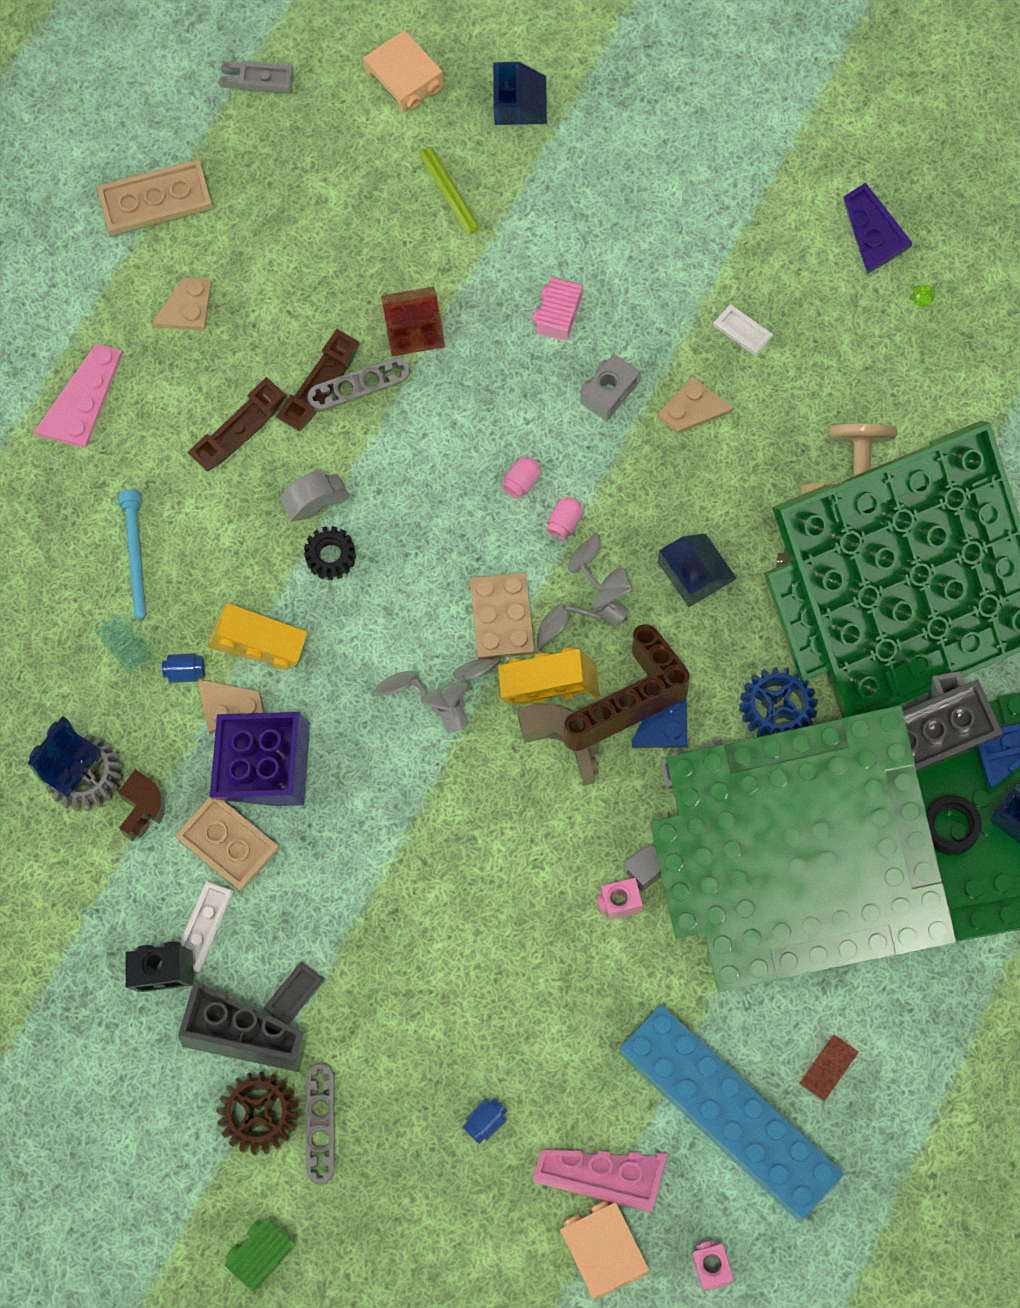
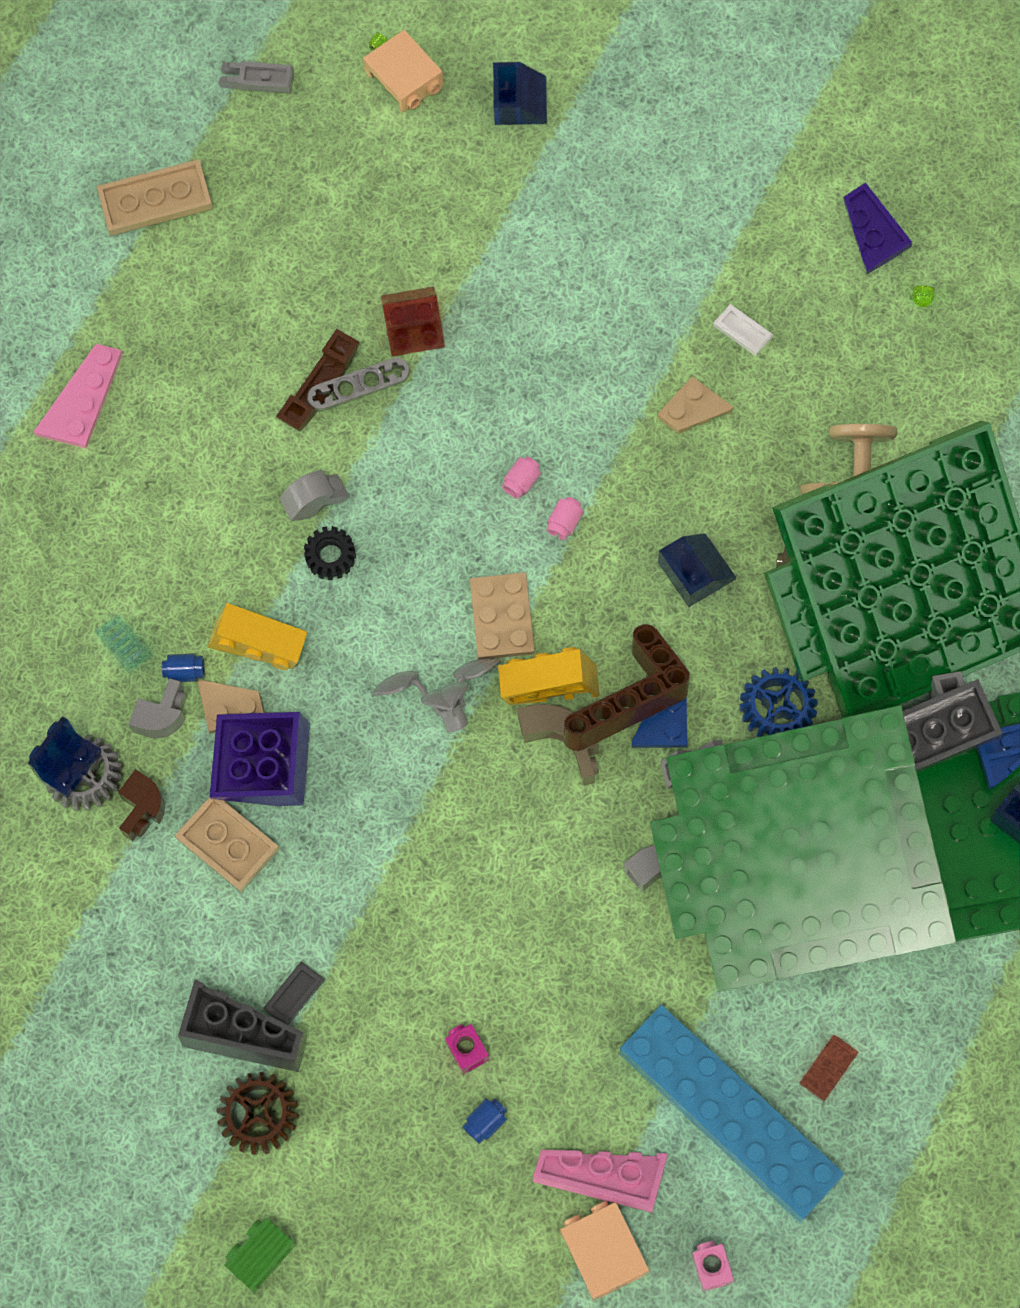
(129, 502): medium azure piece -> none
(160, 719): none -> light grey brick
(174, 972): black brick -> none
(186, 306): tan wing -> none
(206, 922): white tile -> none
(240, 427): reddish brown slope -> none
(317, 1124): light grey beam -> none
(376, 41): none -> clear neon green hinge
(449, 190): lime axle -> none
(470, 1060): none -> dark pink brick
(559, 308): bright pink brick -> none
(604, 601): light grey plant -> none
(606, 401): light grey brick -> none
(629, 890): bright pink brick -> none
(966, 808): black tyre -> none

